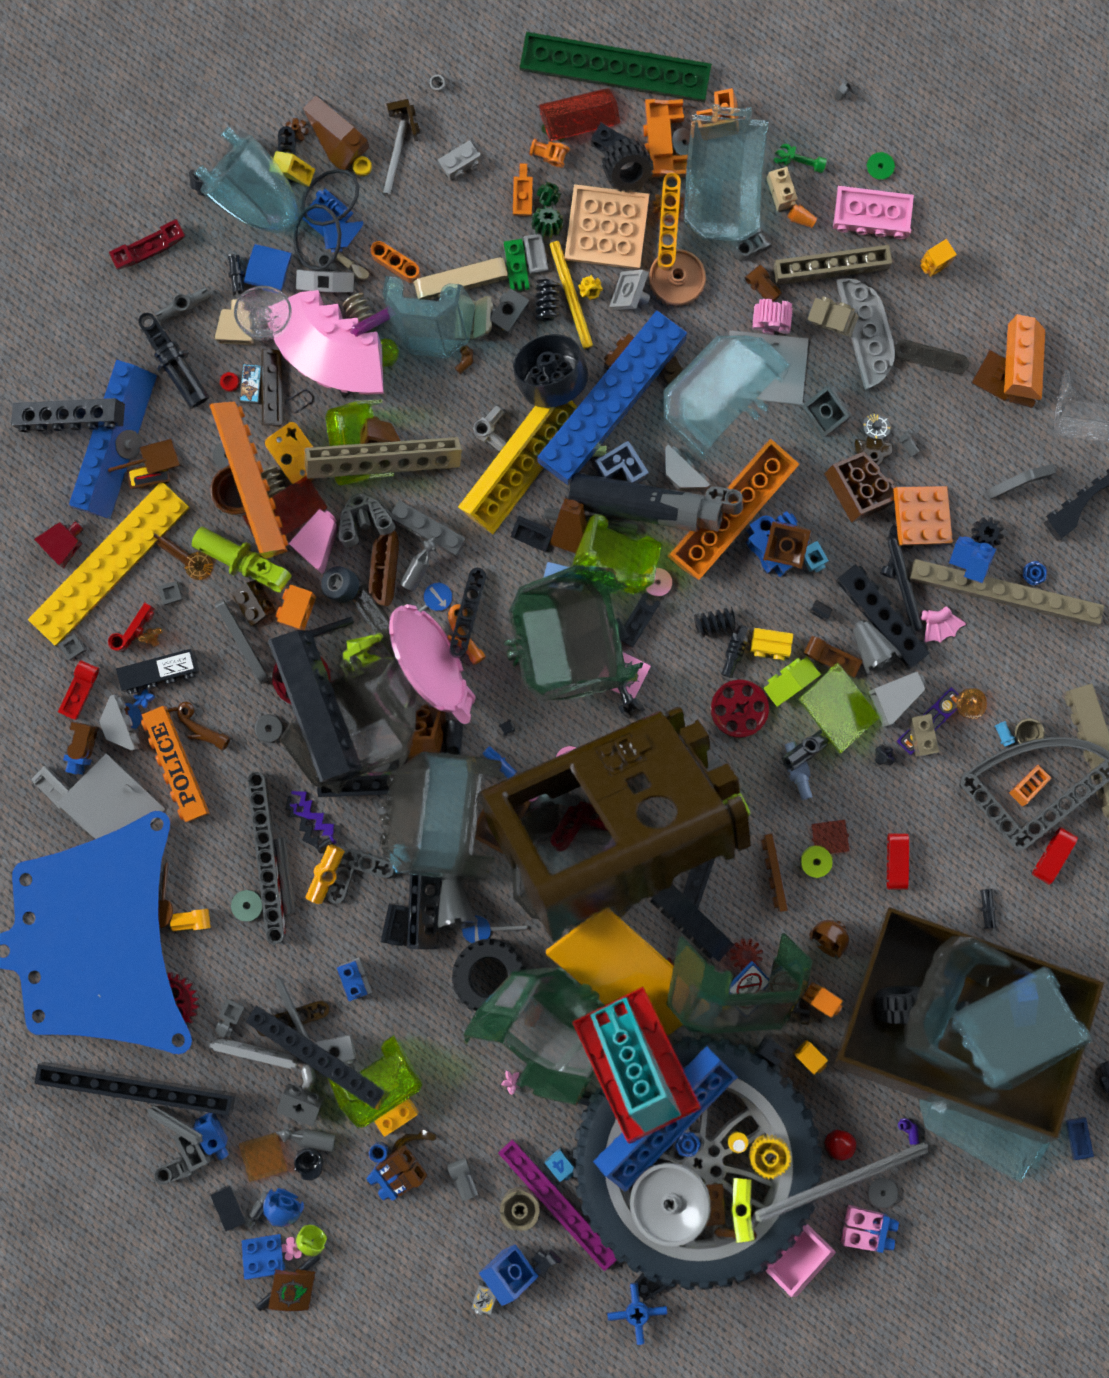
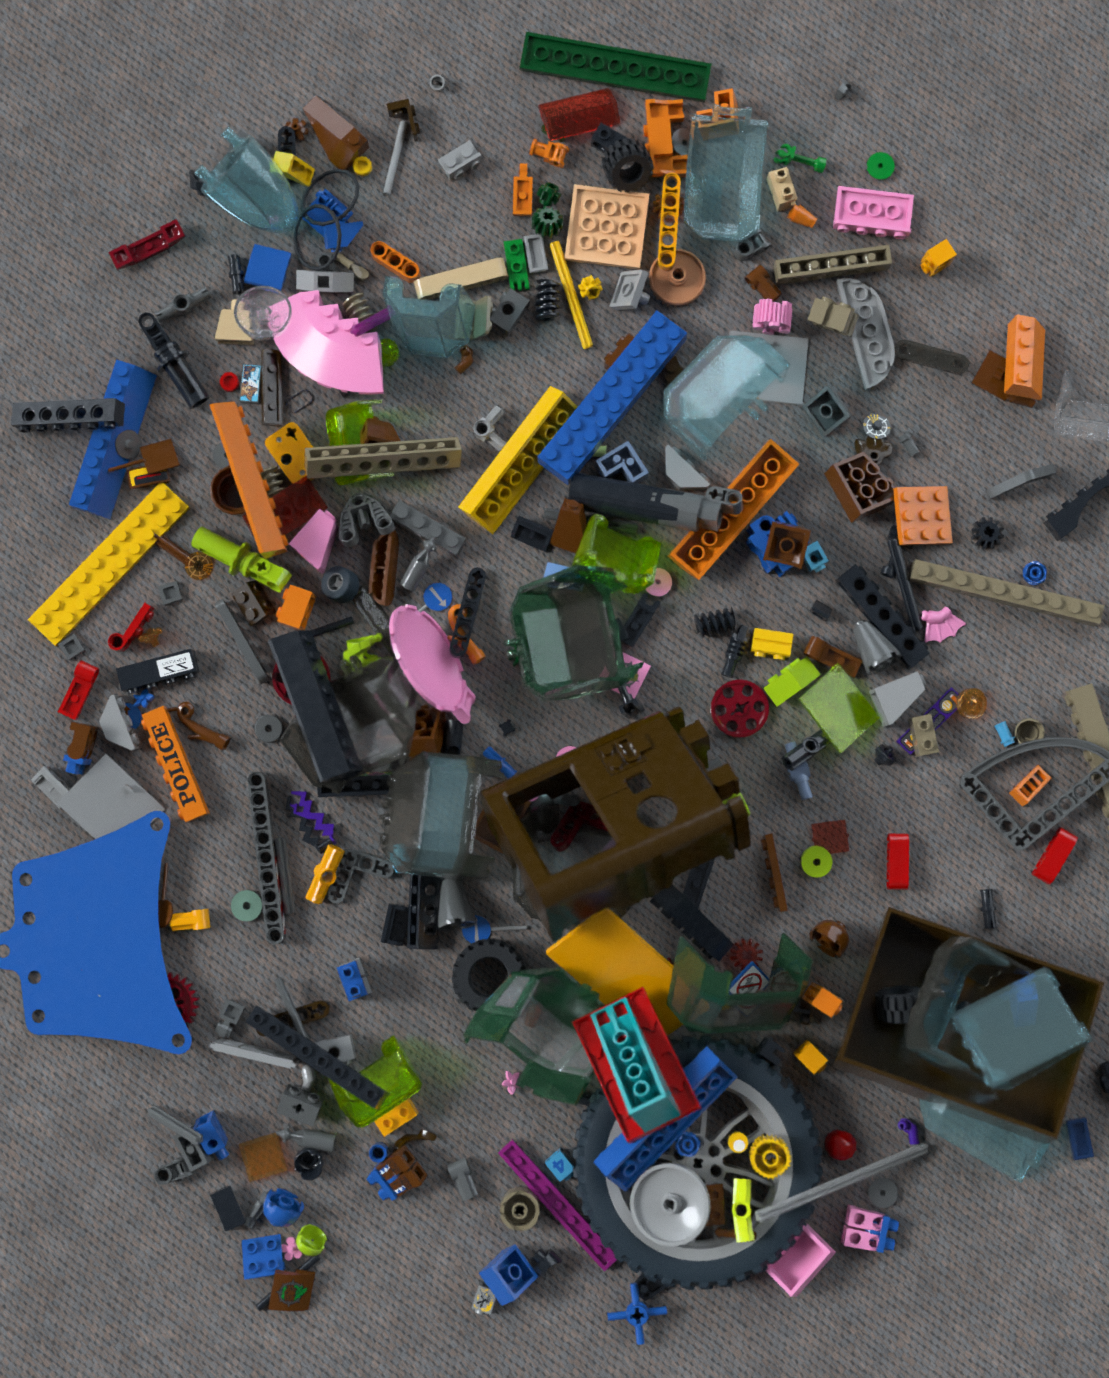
(60, 542): dark red torso -> none
(135, 1088): black brick -> none
(543, 360): black wheel -> none
(973, 557): blue brick -> none

